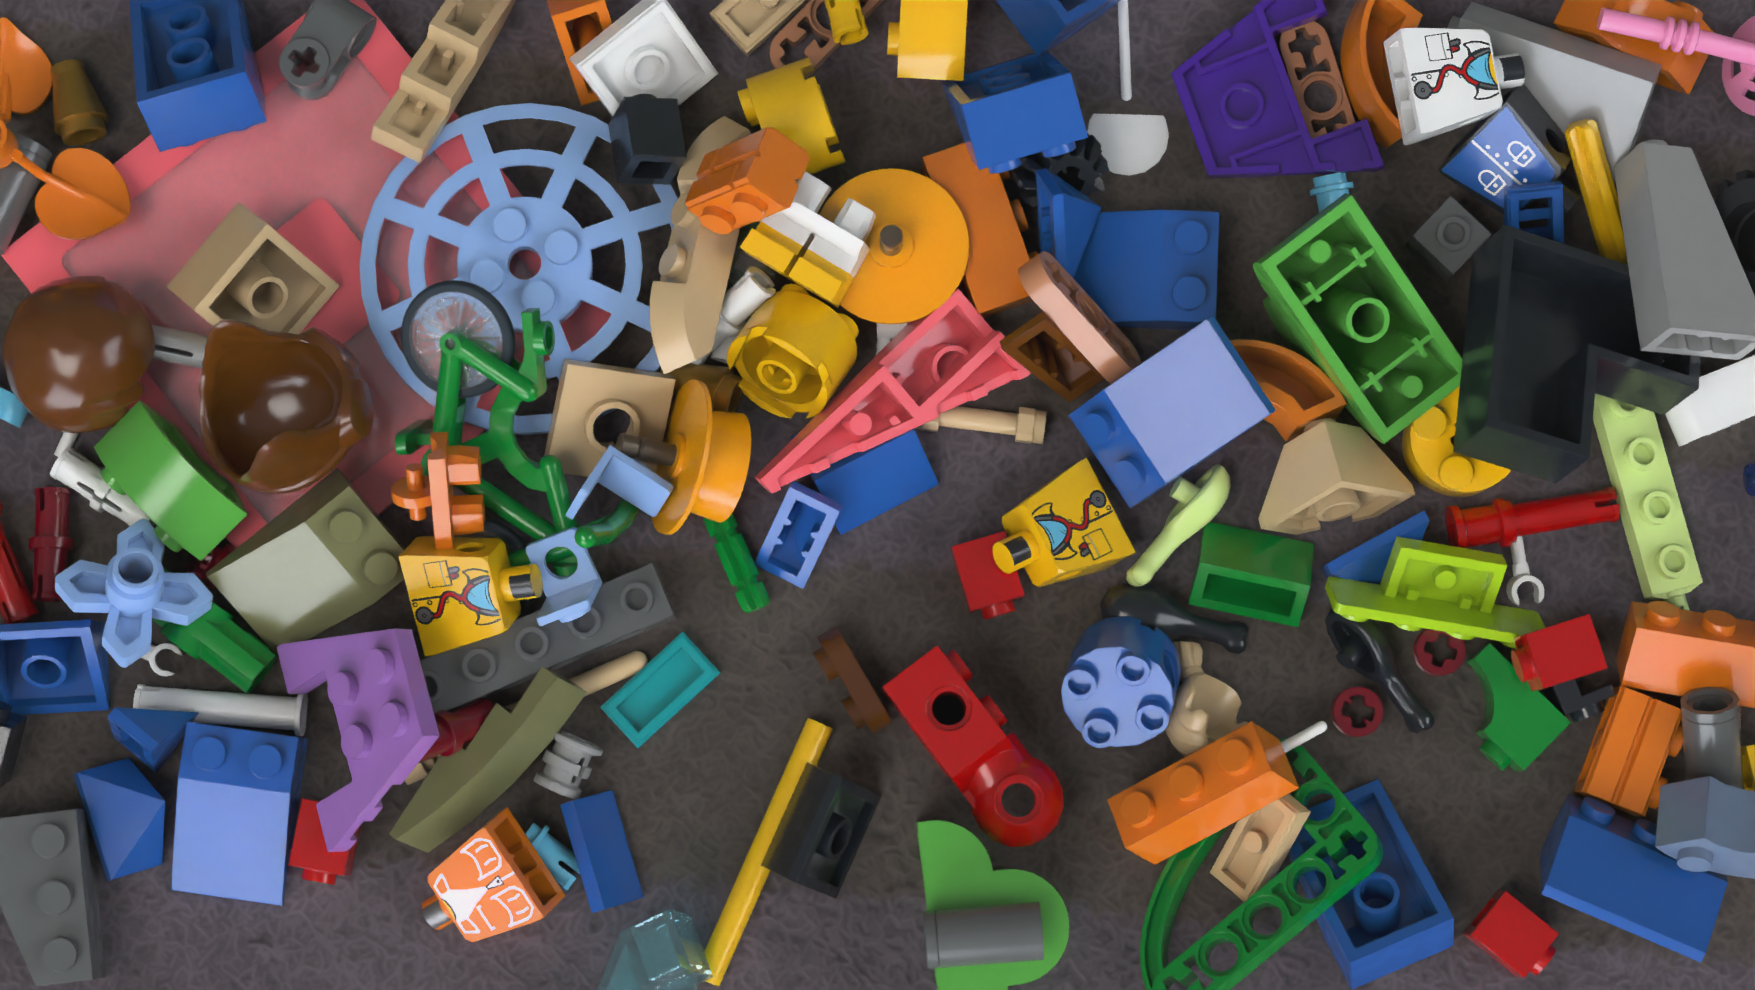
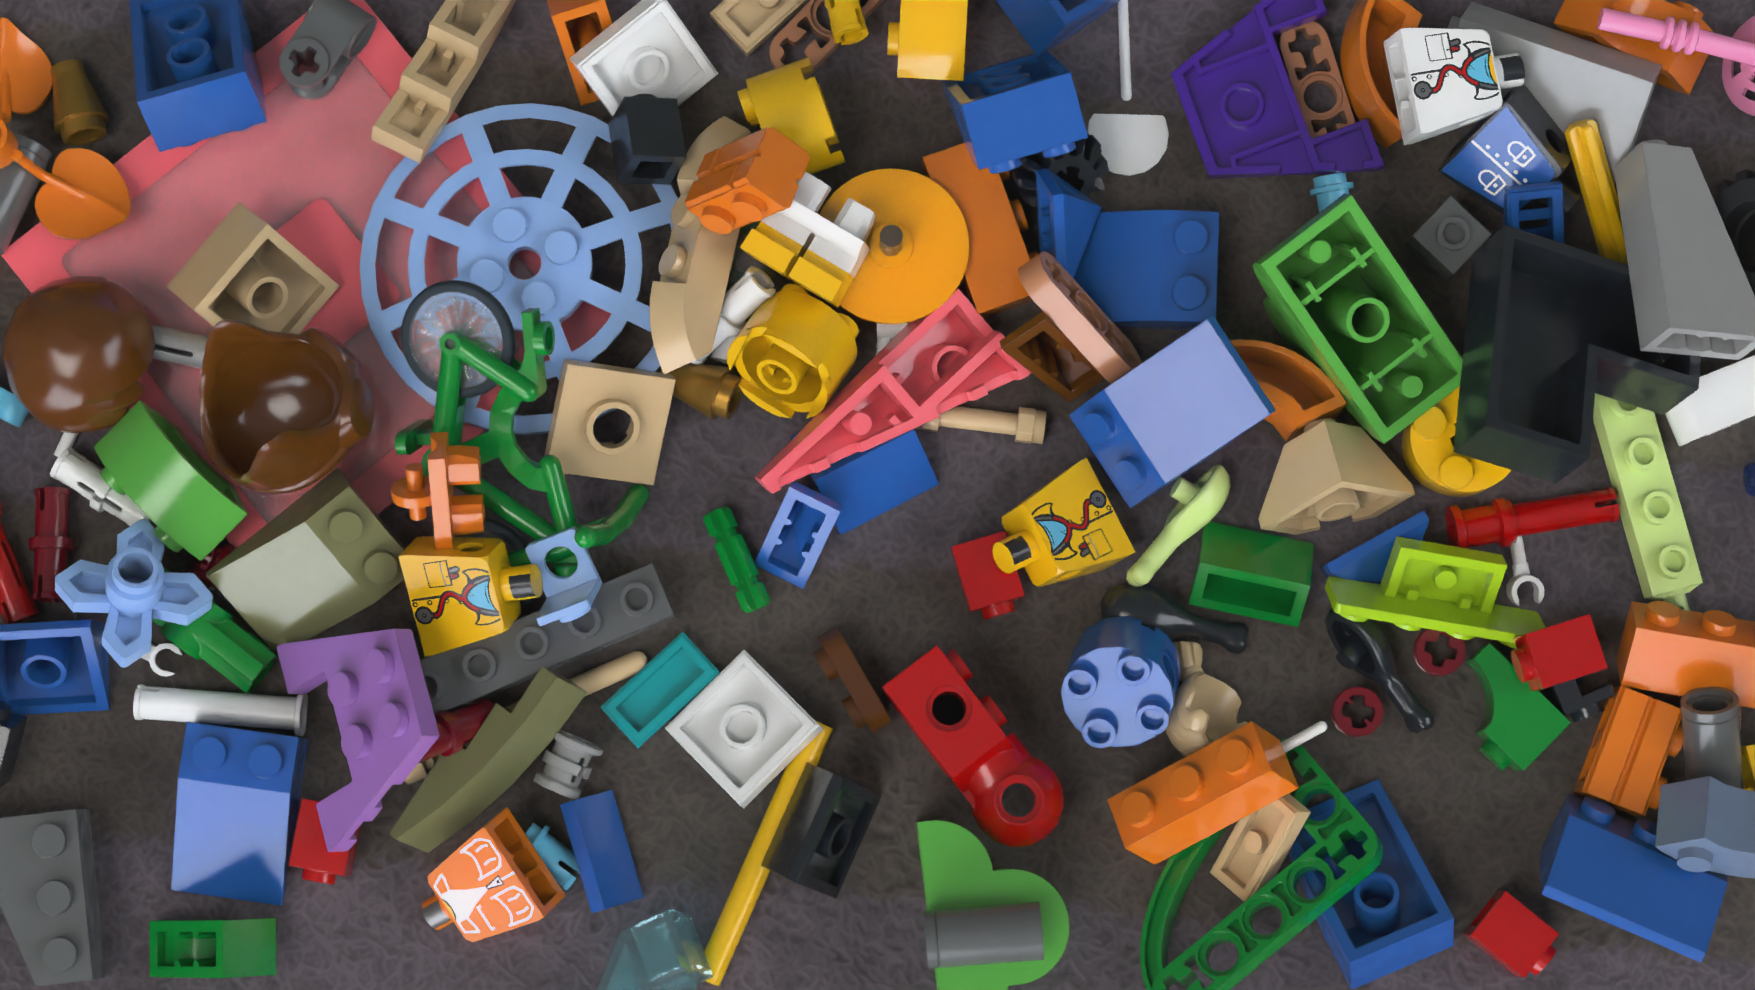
(123, 817): blue slope -> none
(149, 732): blue slope -> none
(213, 948): none -> green arch
(628, 479): light blue bracket -> none
(700, 455): light orange piece -> none
(743, 729): none -> white plate

